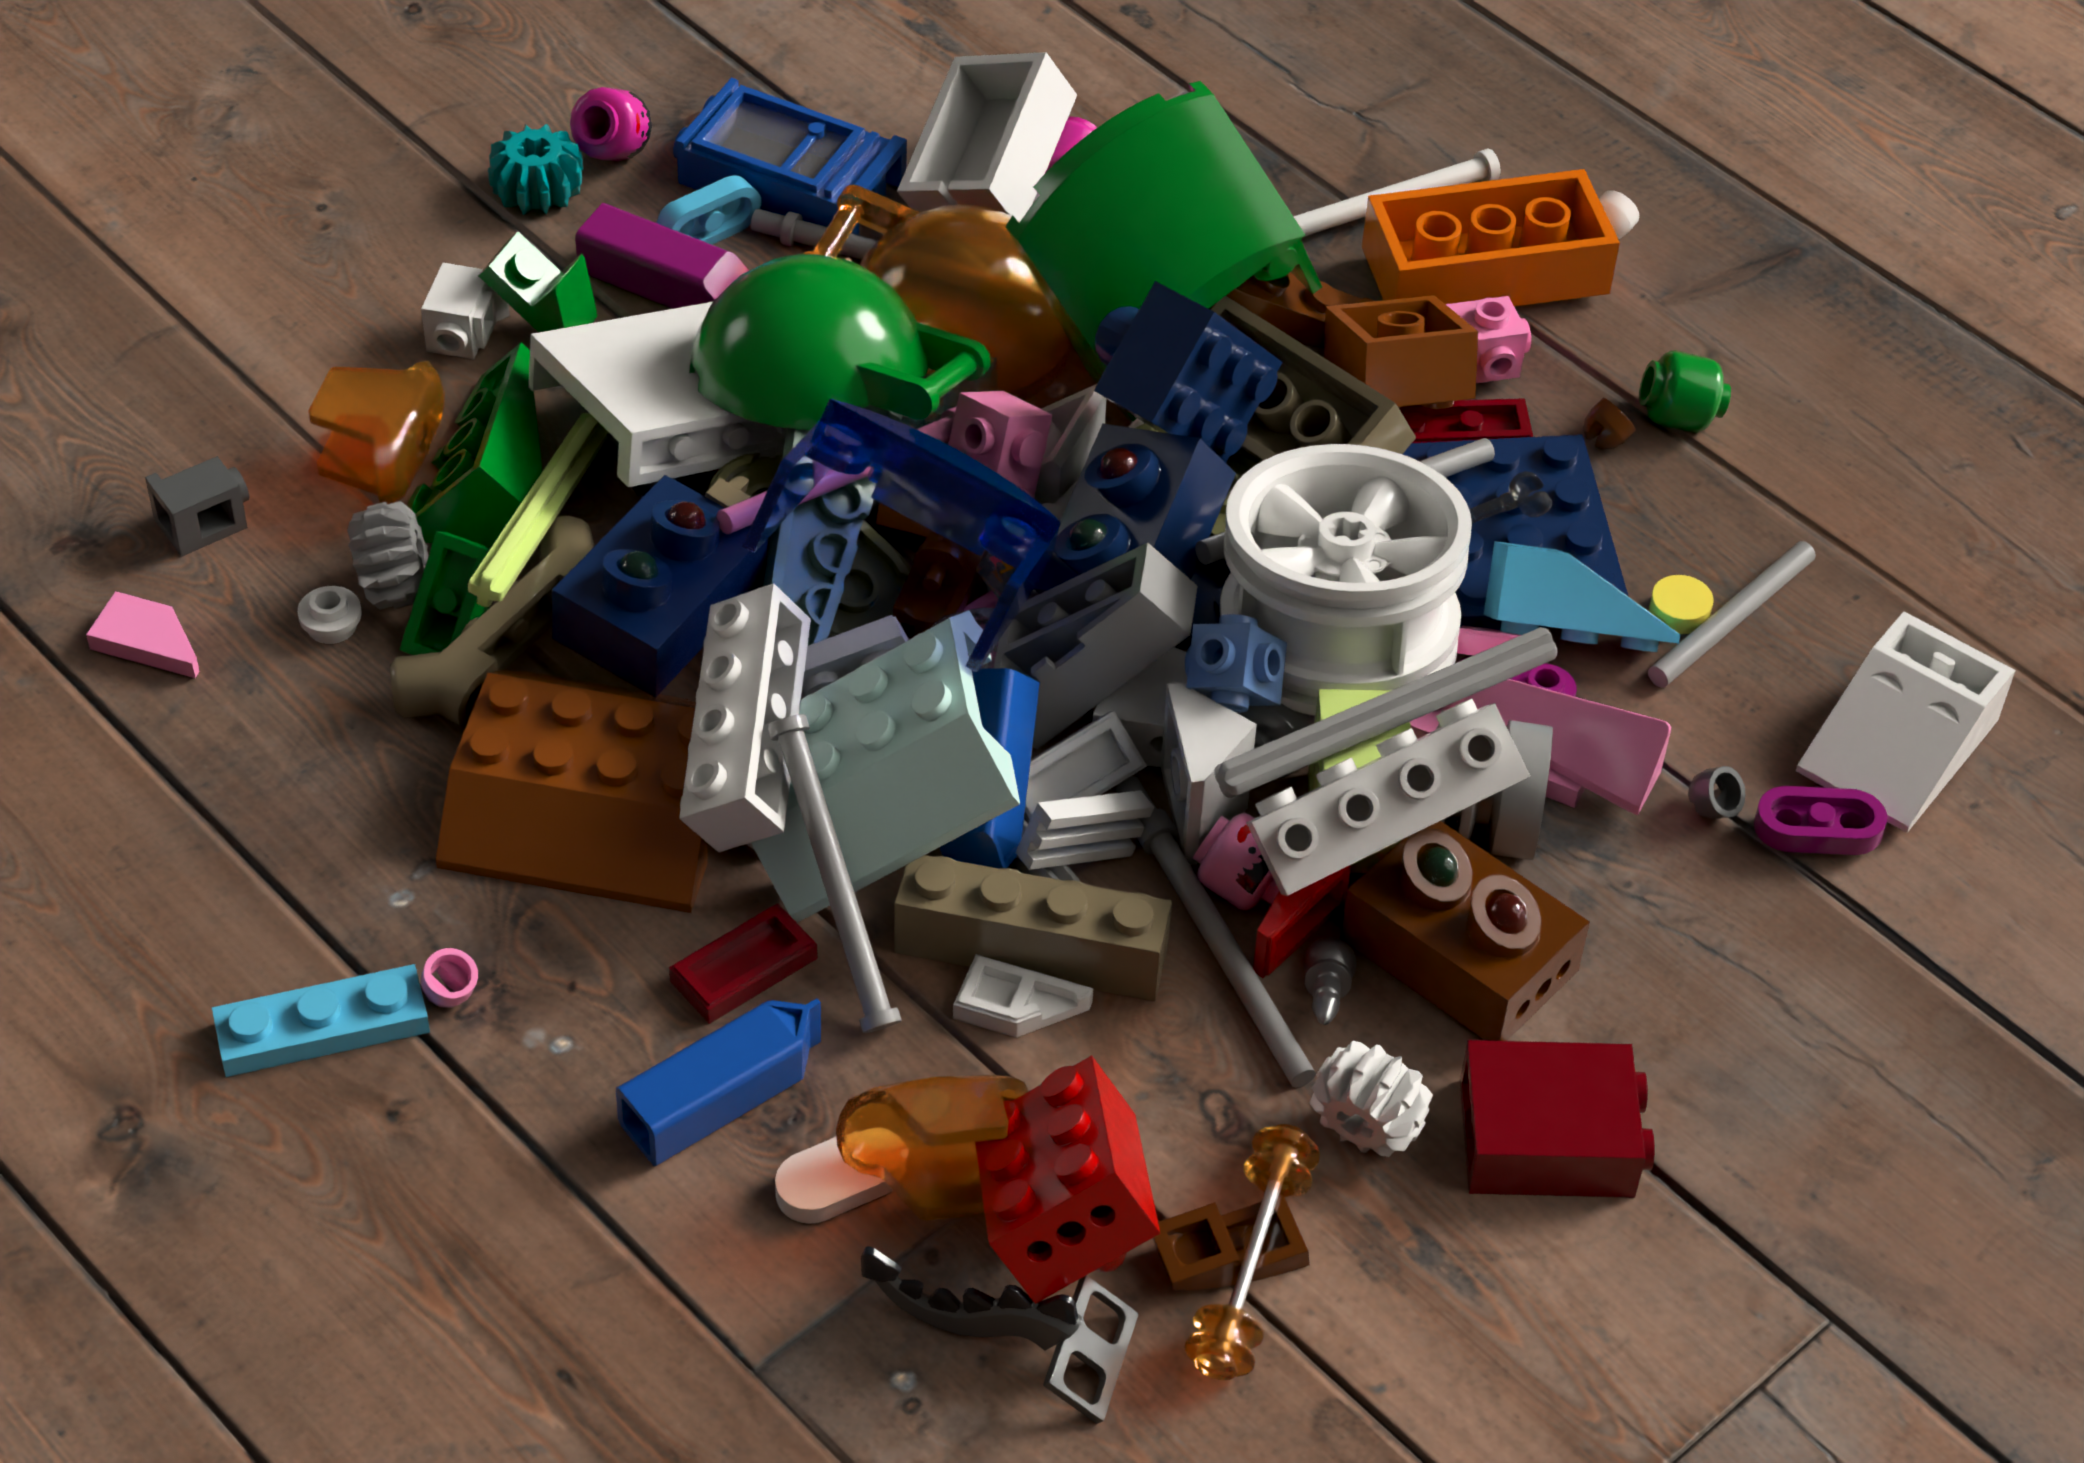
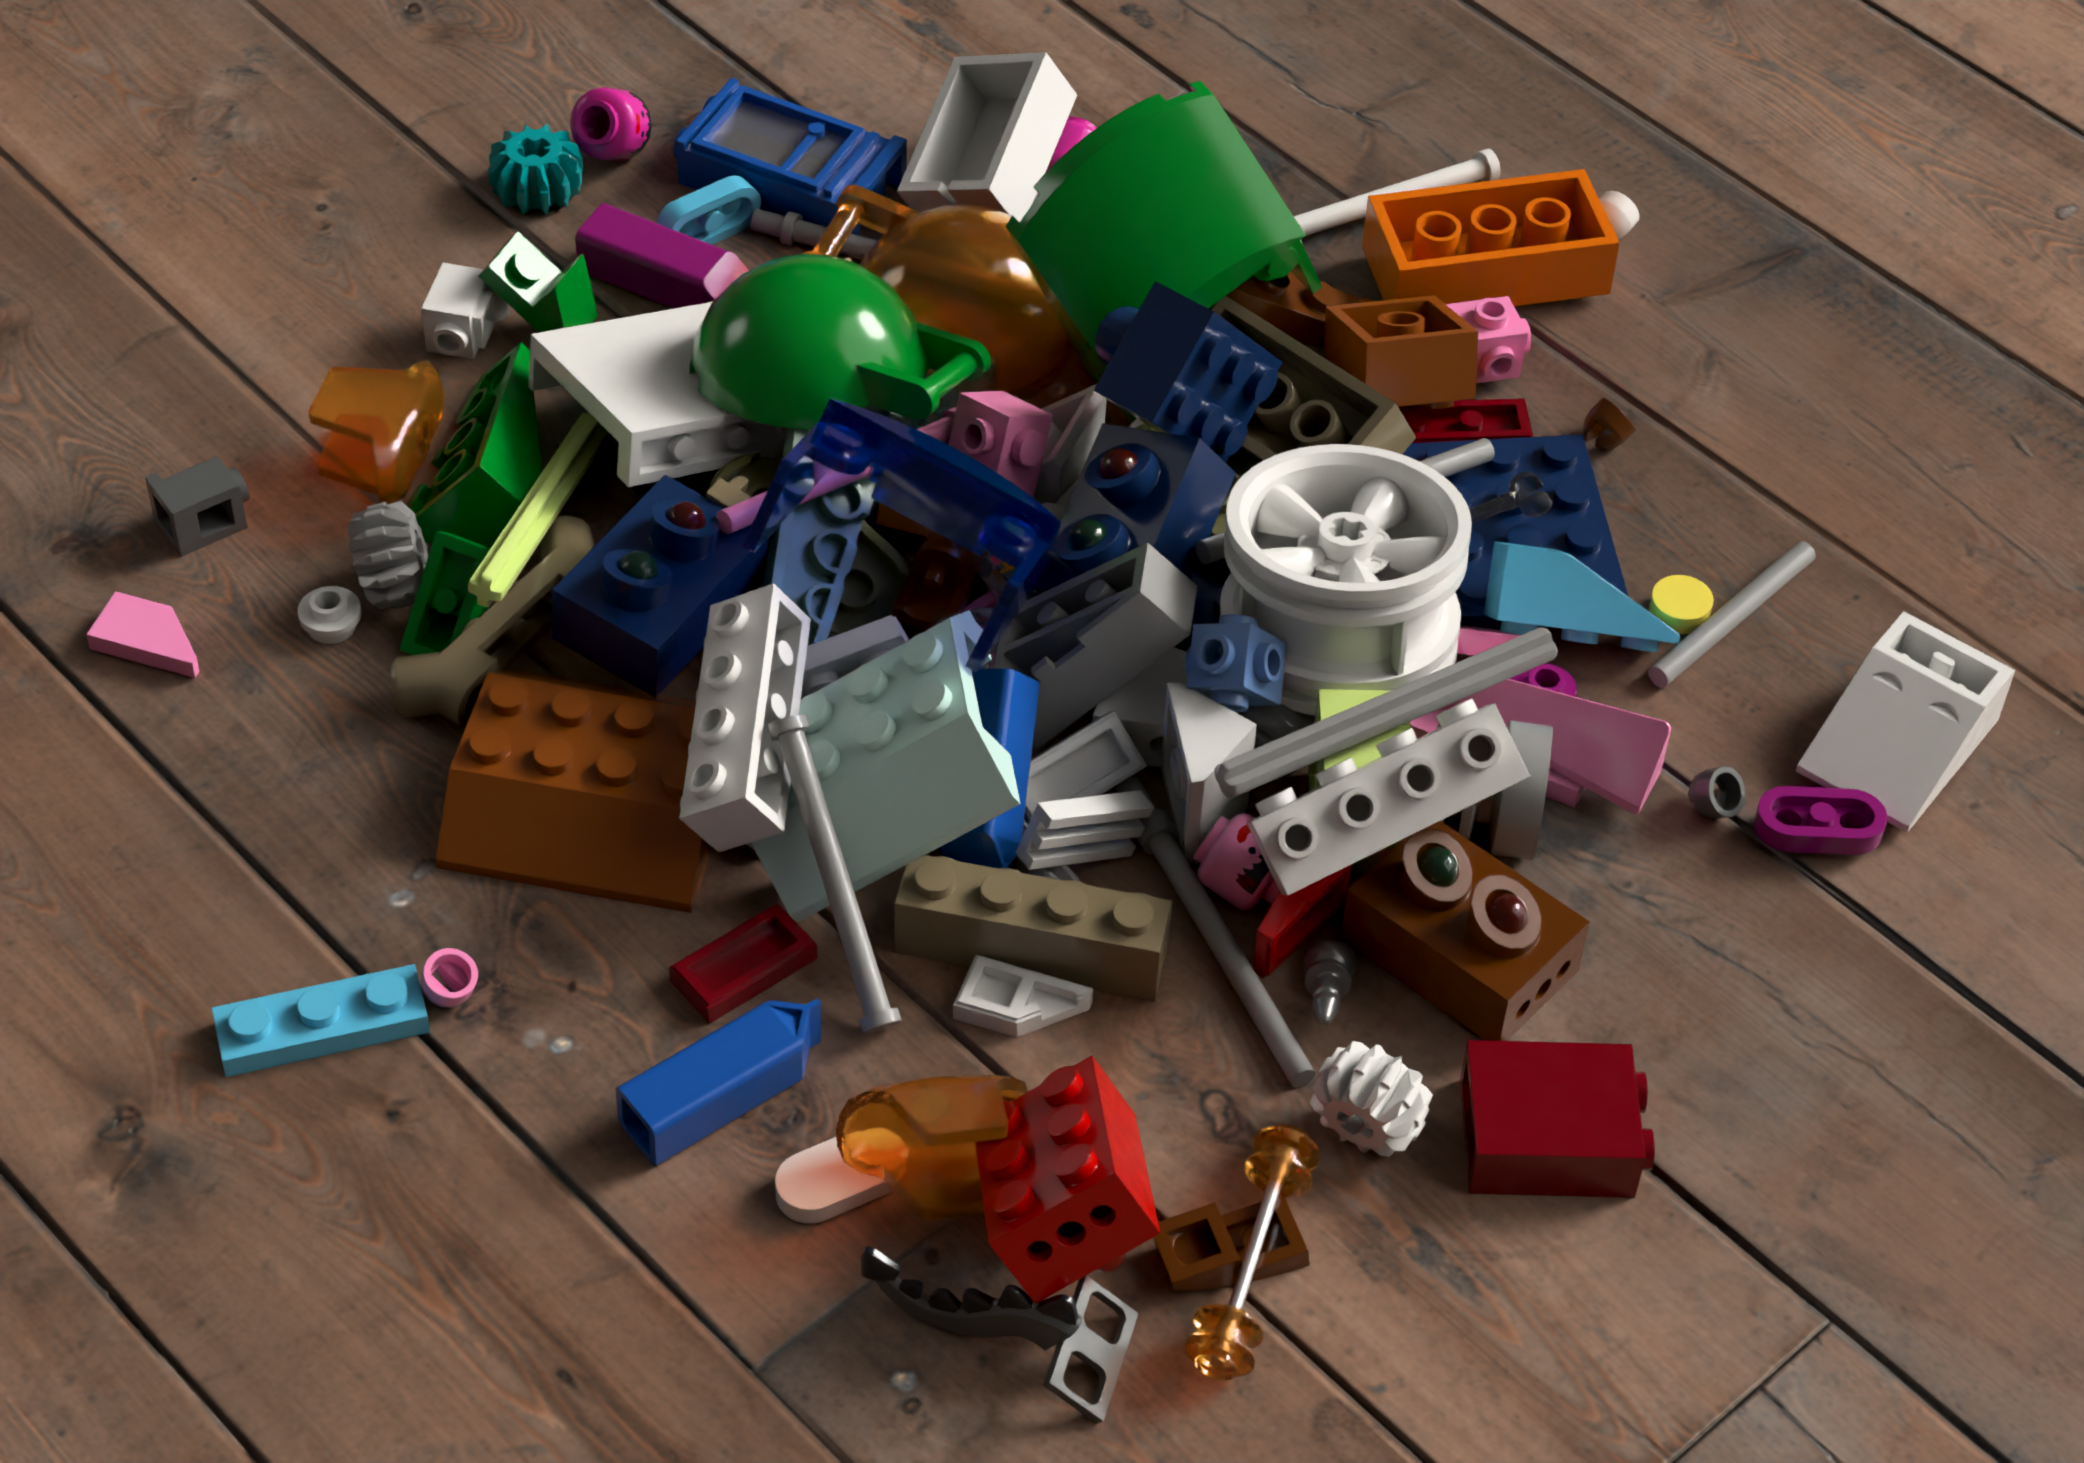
(1684, 391): green head -> none

